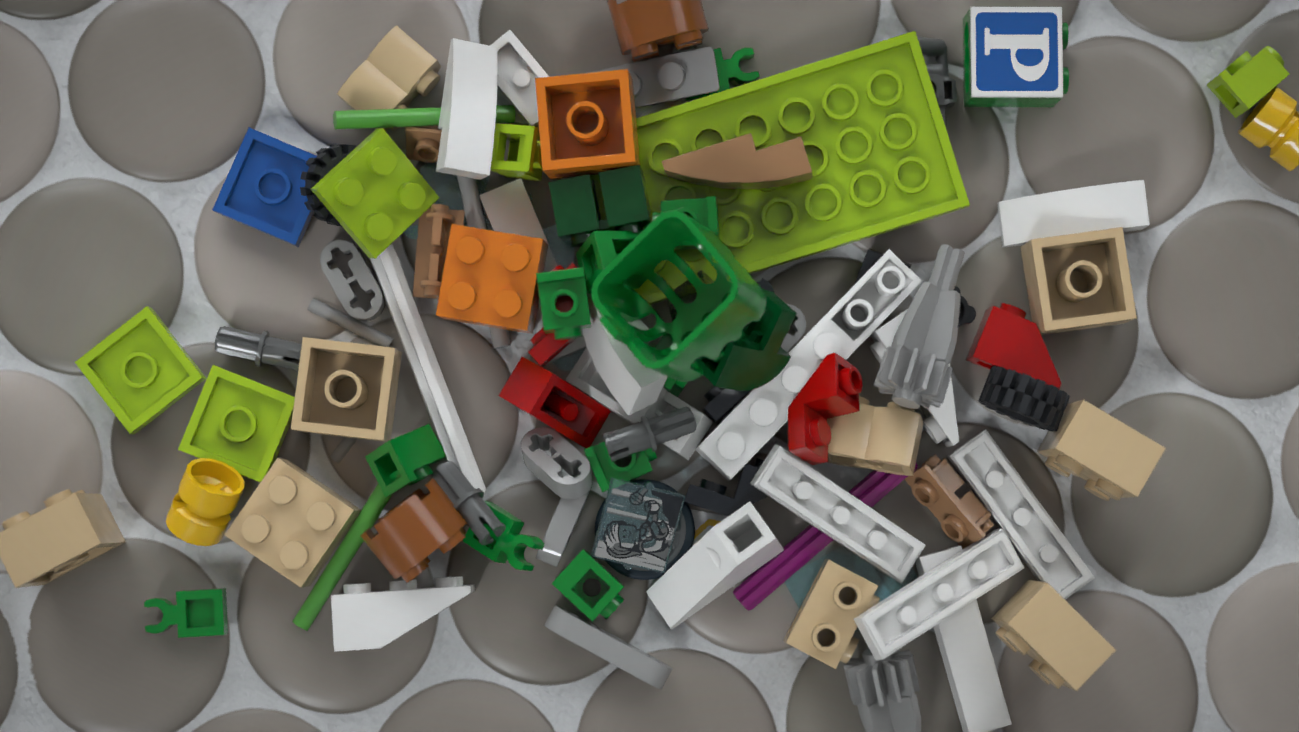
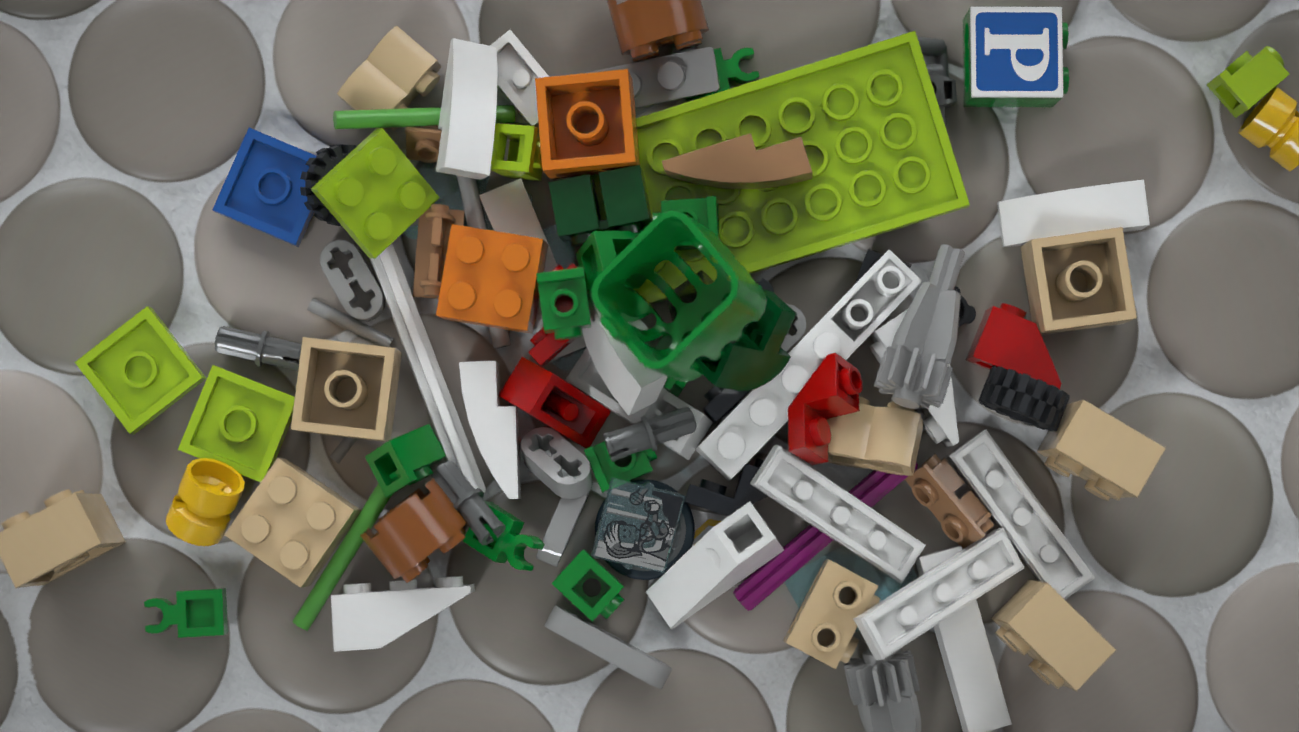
(492, 425): none -> white slope

